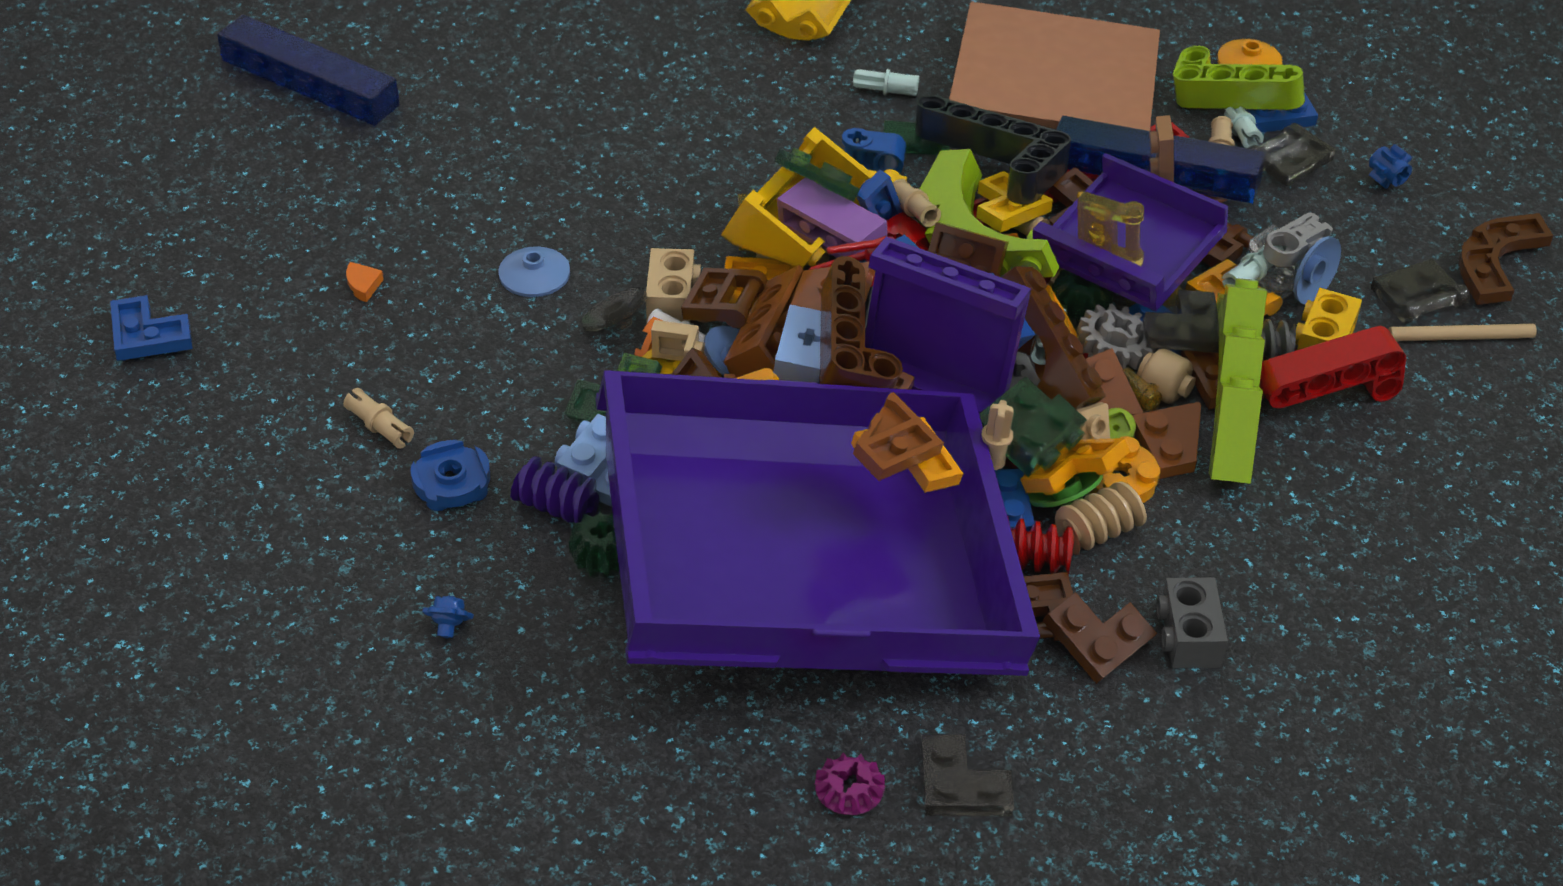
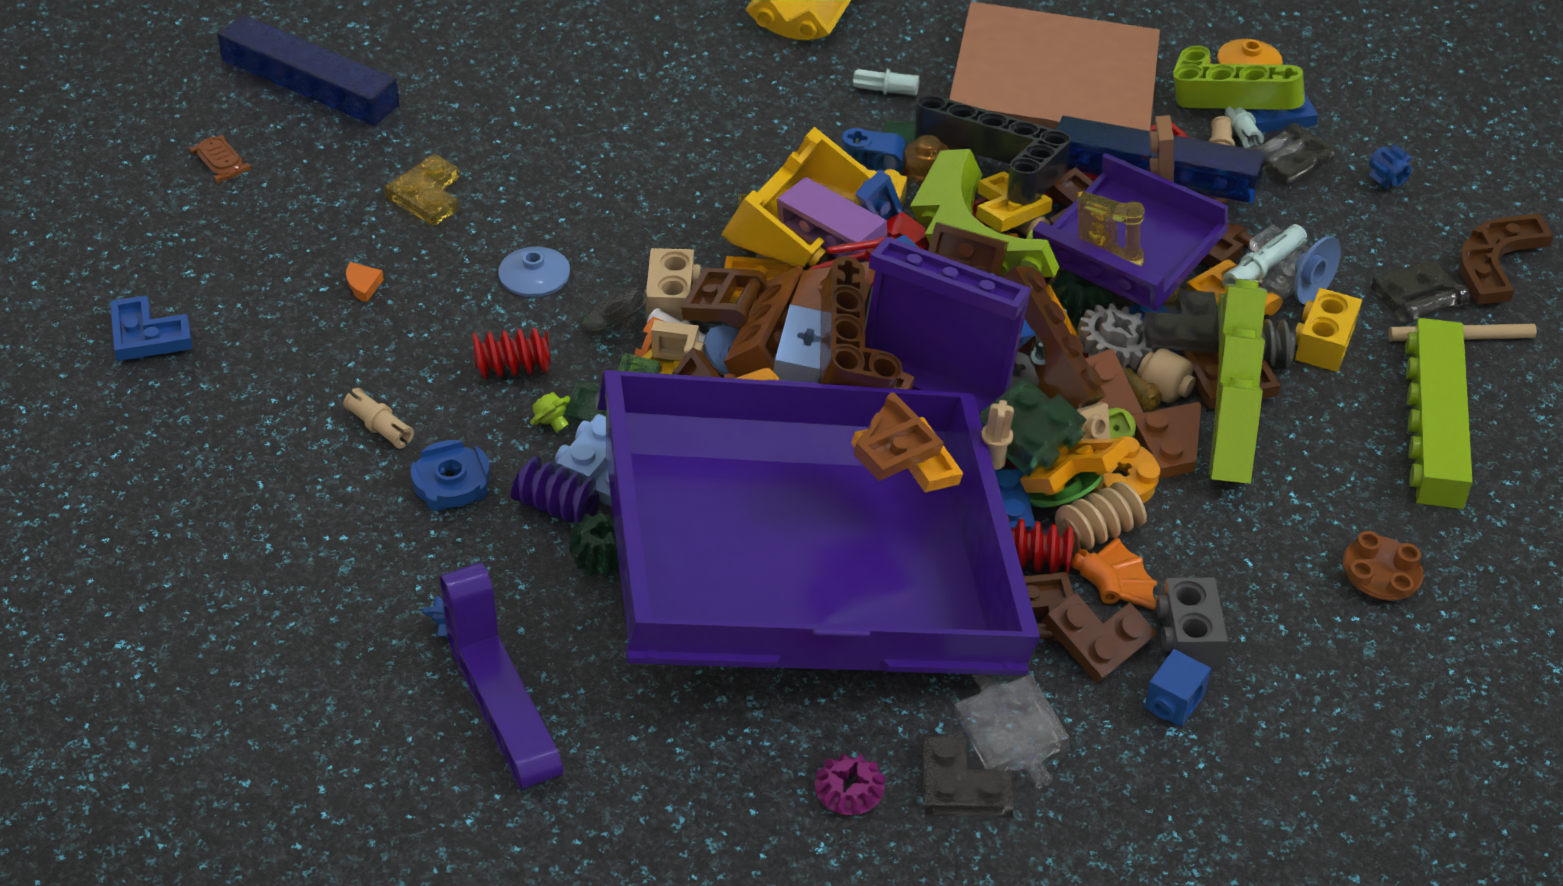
(220, 158): none -> dark orange piece
(422, 189): none -> clear yellow plate
(493, 677): none -> dark purple beam
(511, 353): none -> red piece
(550, 411): none -> lime plant
(827, 176): clear green plate -> none
(916, 203): tan pin -> none
(921, 156): none -> clear orange piece
(1012, 726): none -> clear plate
(1117, 574): none -> orange arm
(1177, 688): none -> blue brick
(1297, 237): light grey piece -> none
(1354, 359): red beam -> none
(1383, 566): none -> dark orange dish
(1438, 413): none -> lime brick

